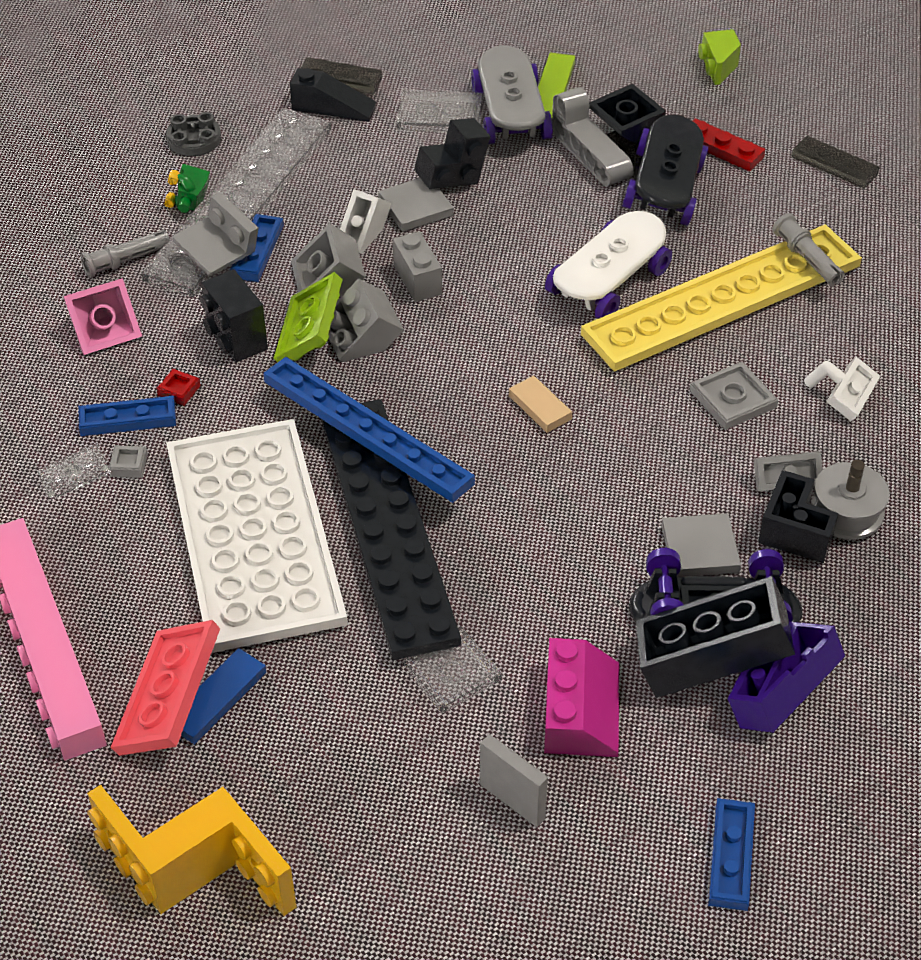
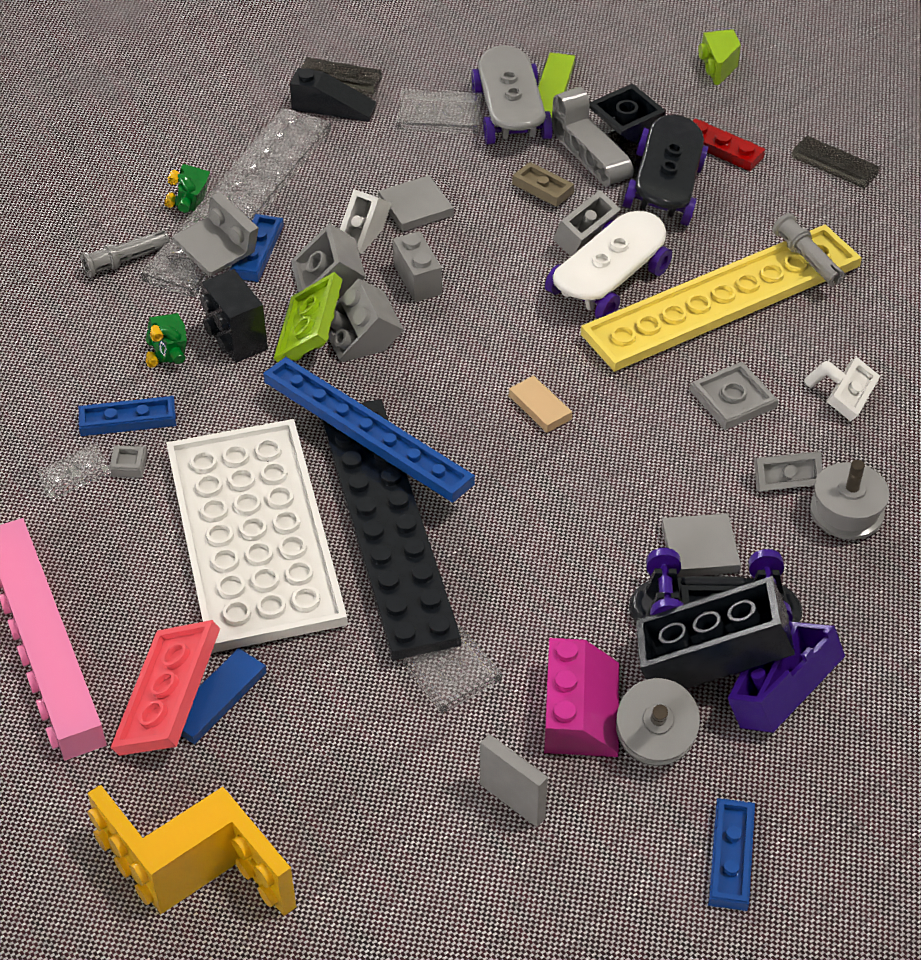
(102, 316): bright pink slope -> none
(168, 338): none -> green piece
(179, 385): red tile -> none
(193, 134): dark grey tile -> none
(458, 159): black brick -> none
(543, 184): none -> dark tan plate
(585, 222): none -> light grey brick
(657, 721): none -> light grey wheel
(794, 523): black brick -> none

